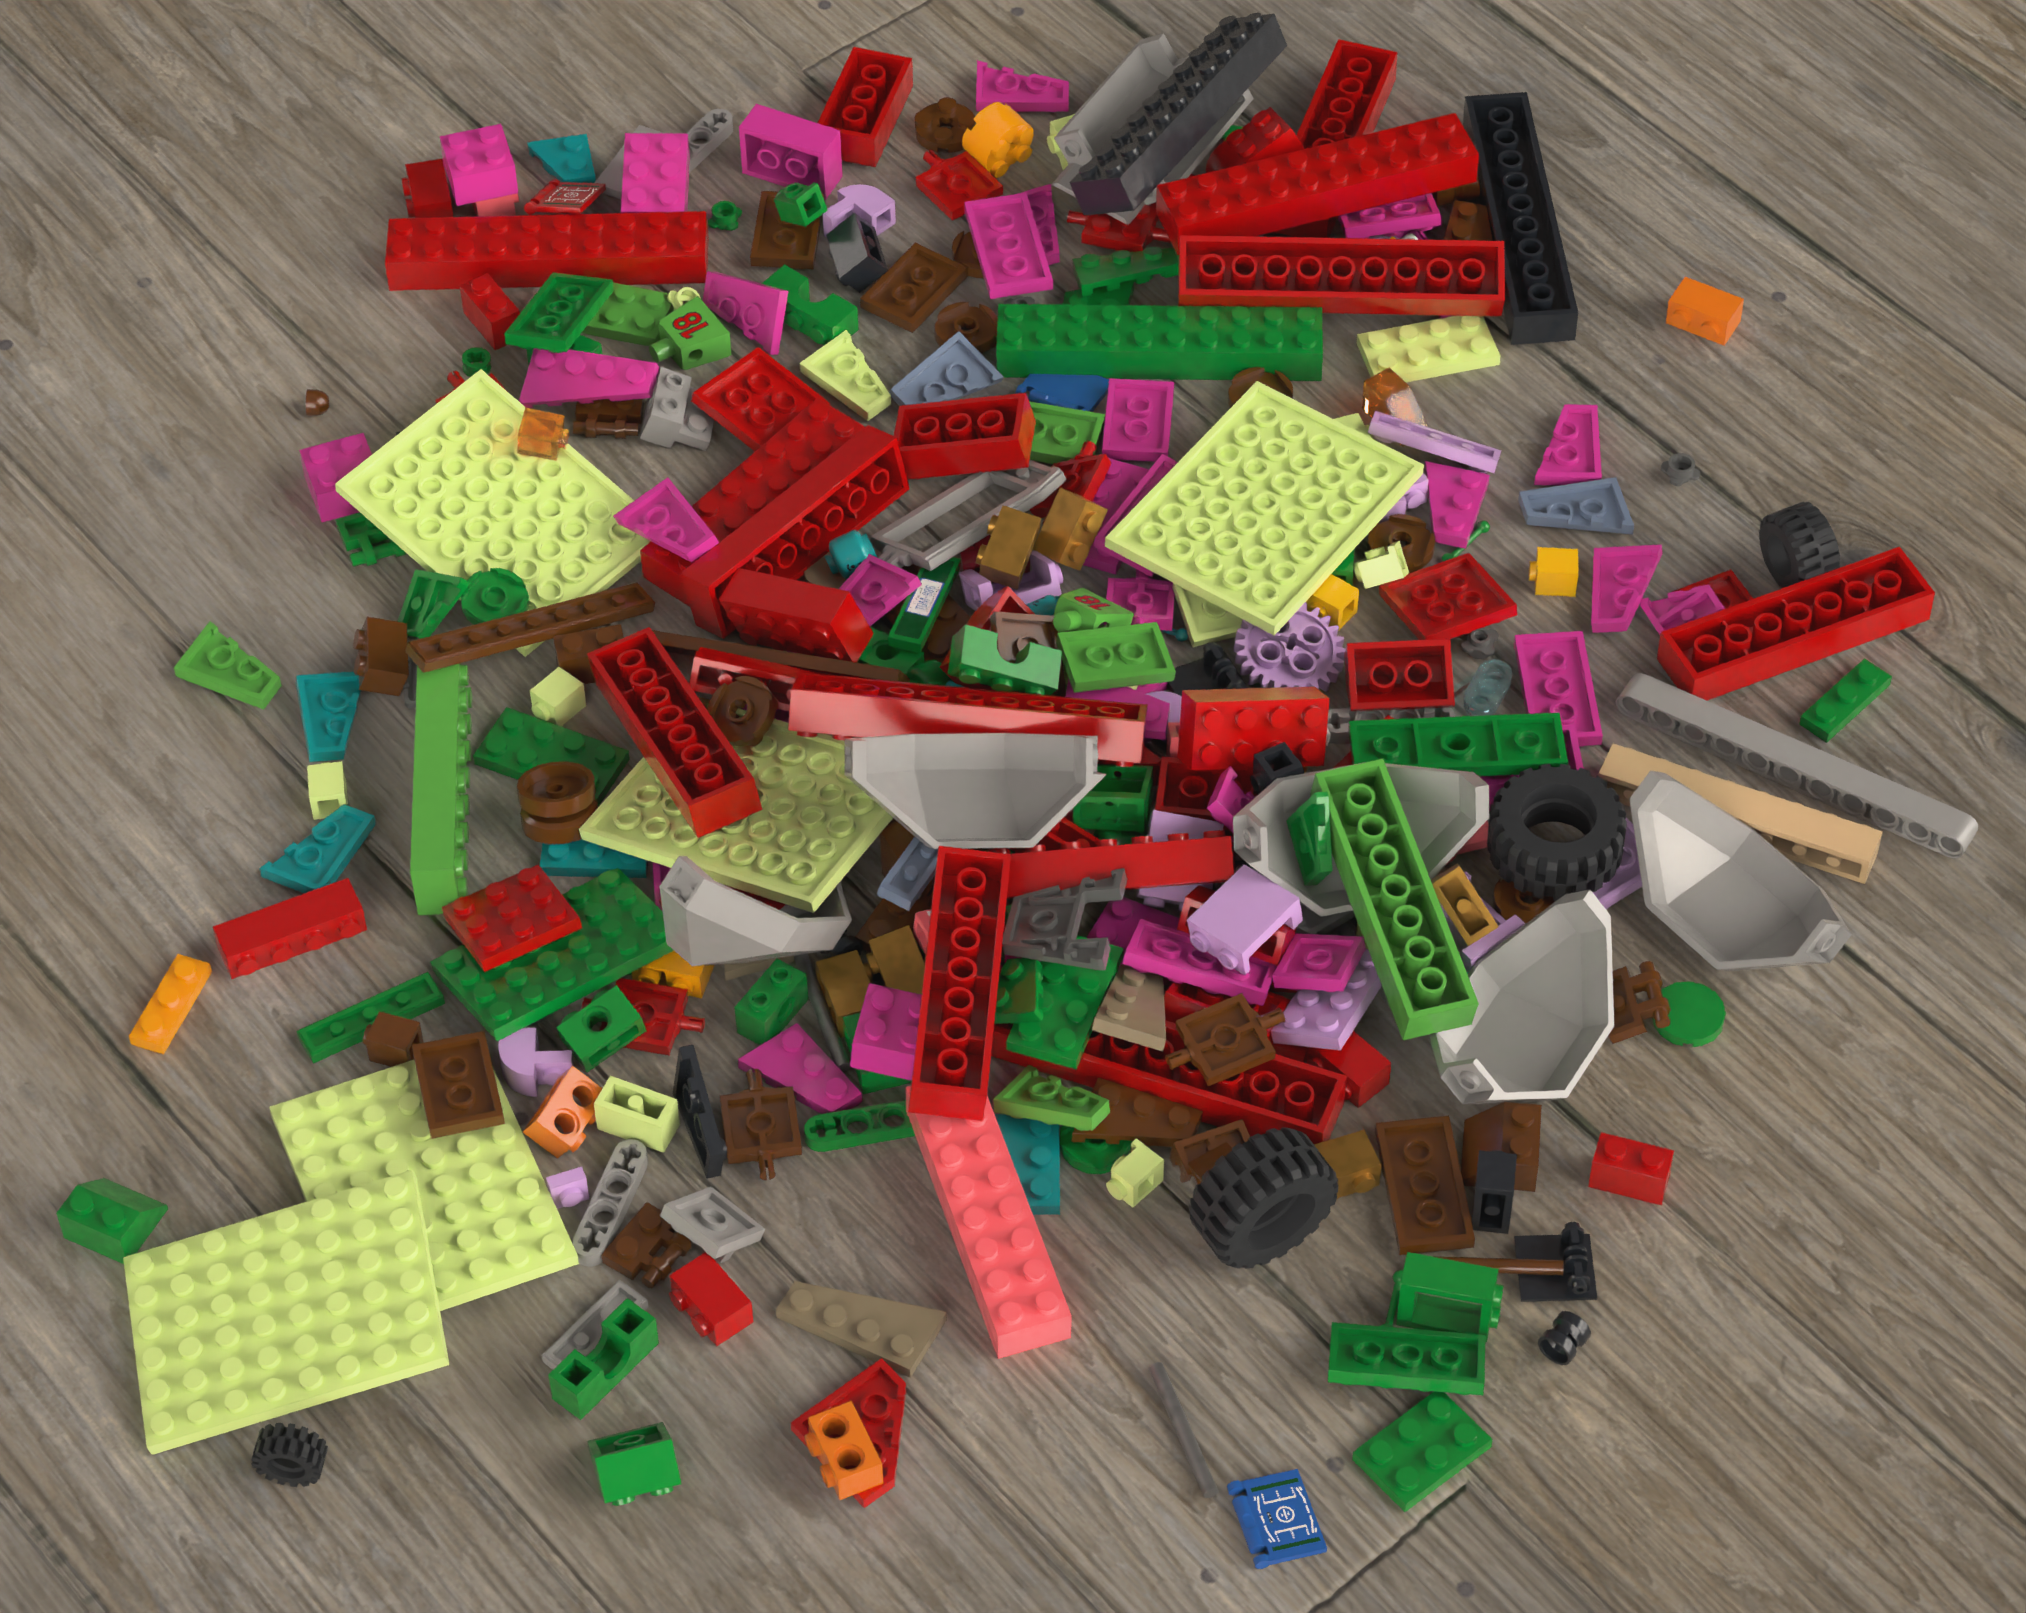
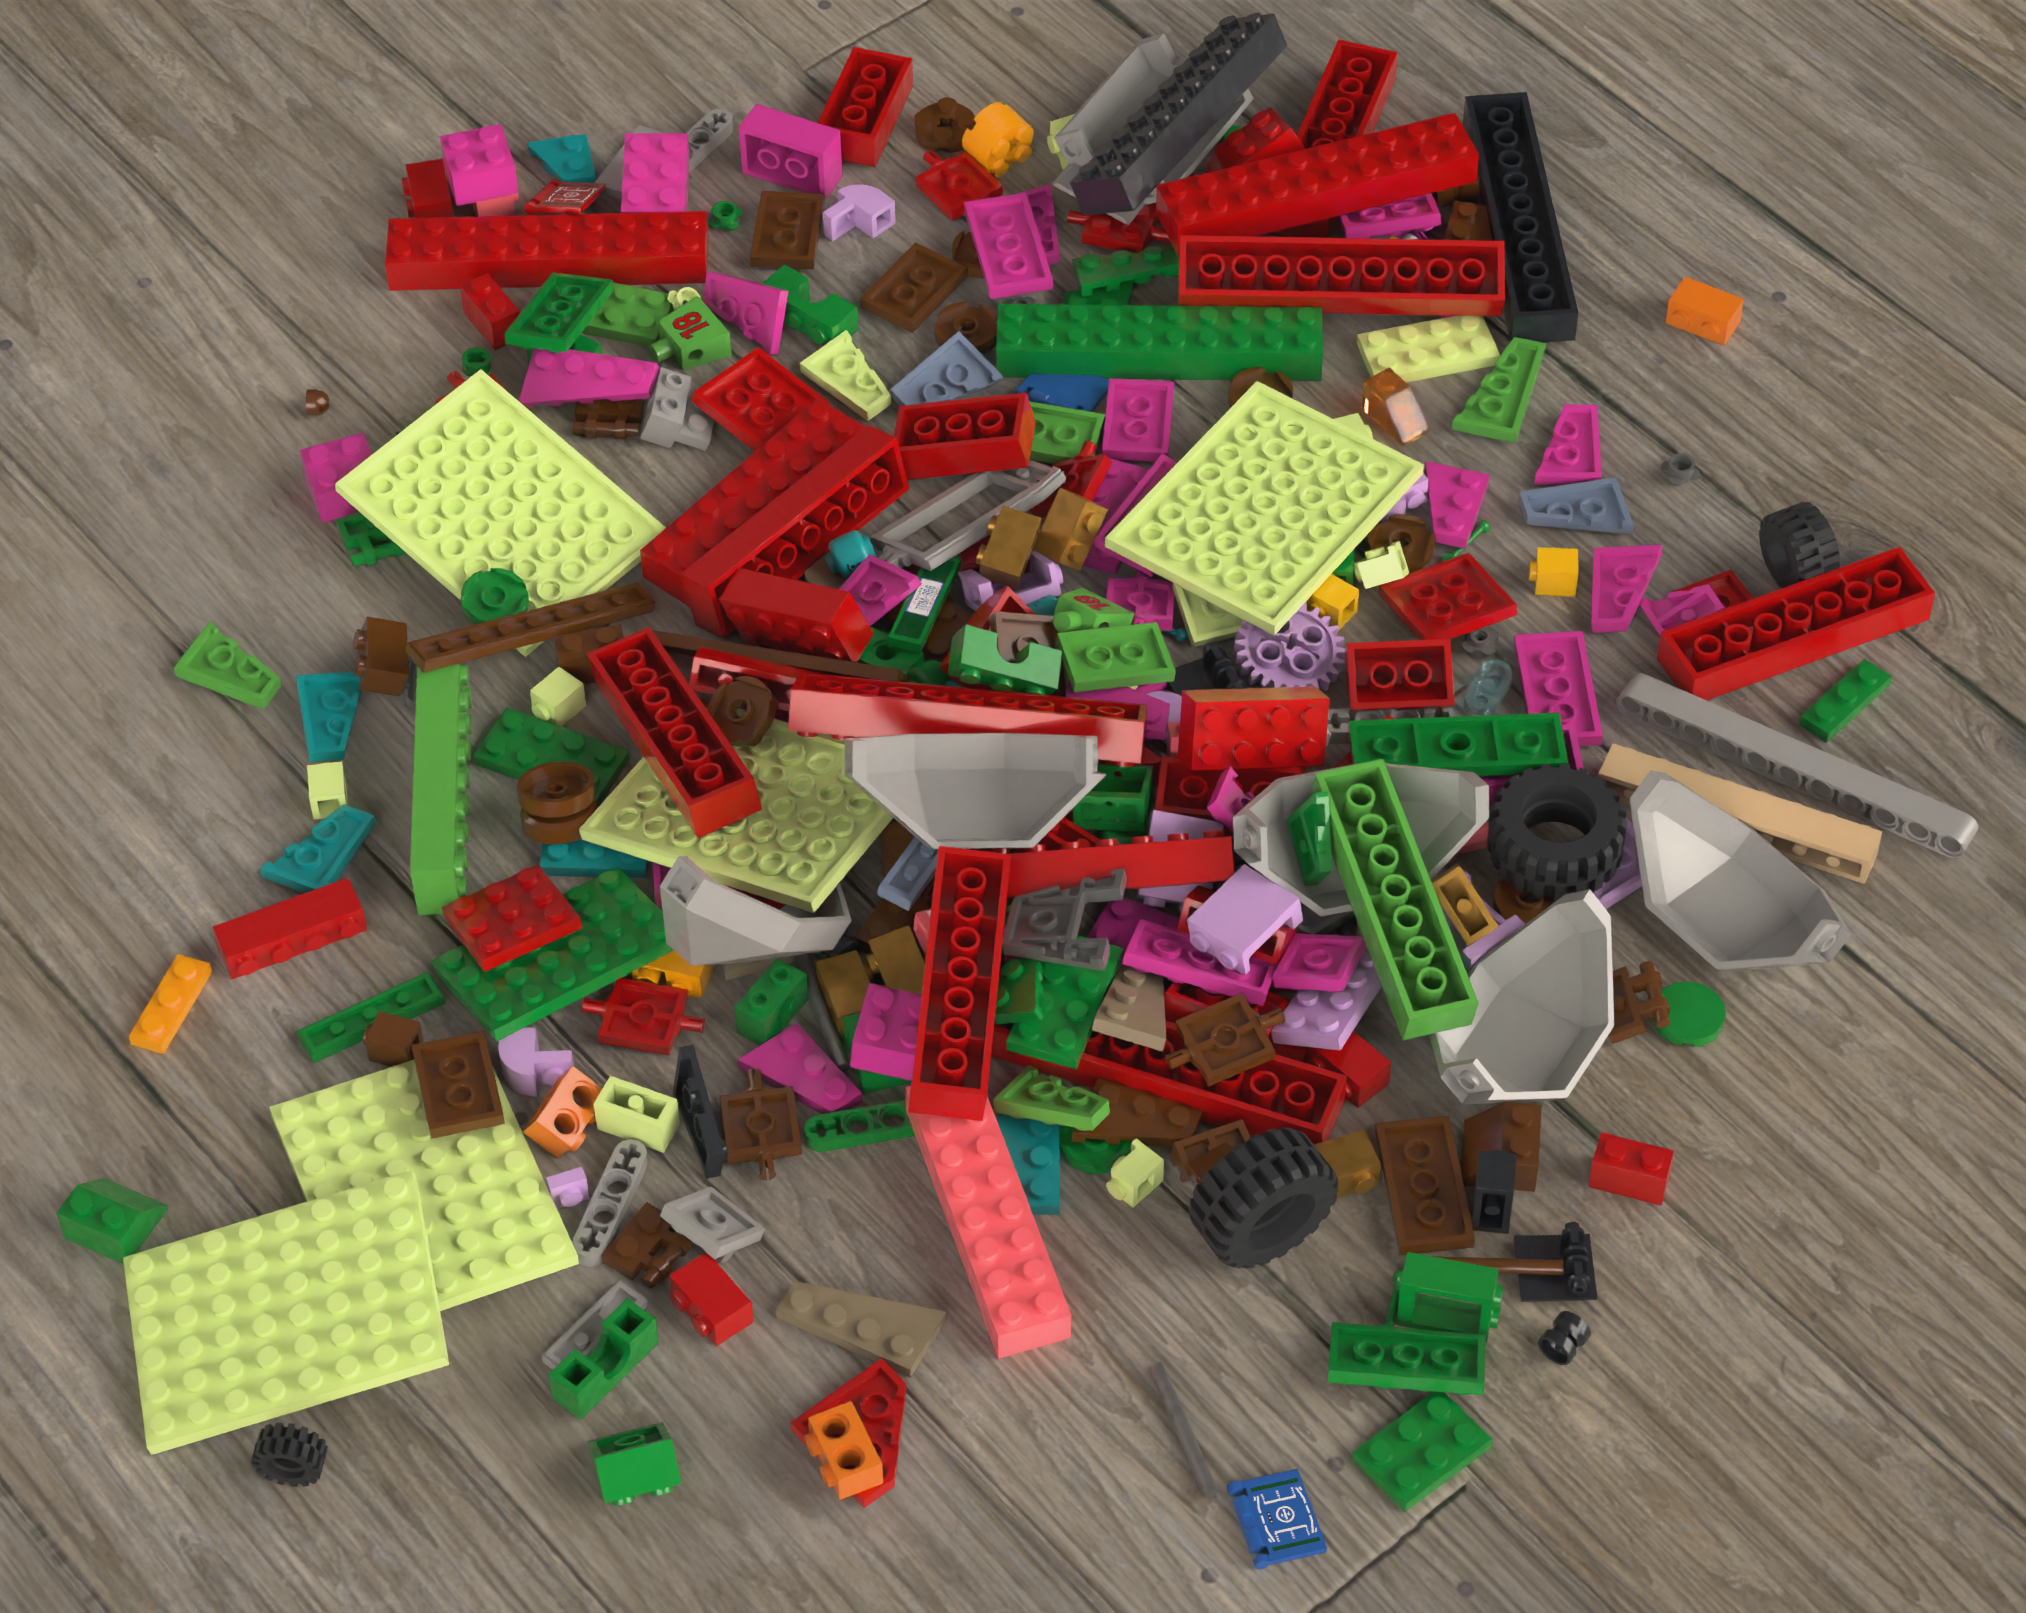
(429, 601): green wing -> none
(542, 434): clear orange brick -> none
(592, 1046): green brick -> none
(668, 521): dark pink wing -> none
(795, 199): green brick -> none
(856, 253): black brick -> none
(1020, 92): dark pink wing -> none
(1274, 764): black brick -> none
(1477, 456): lavender plate -> none
(1504, 394): none -> bright green wing

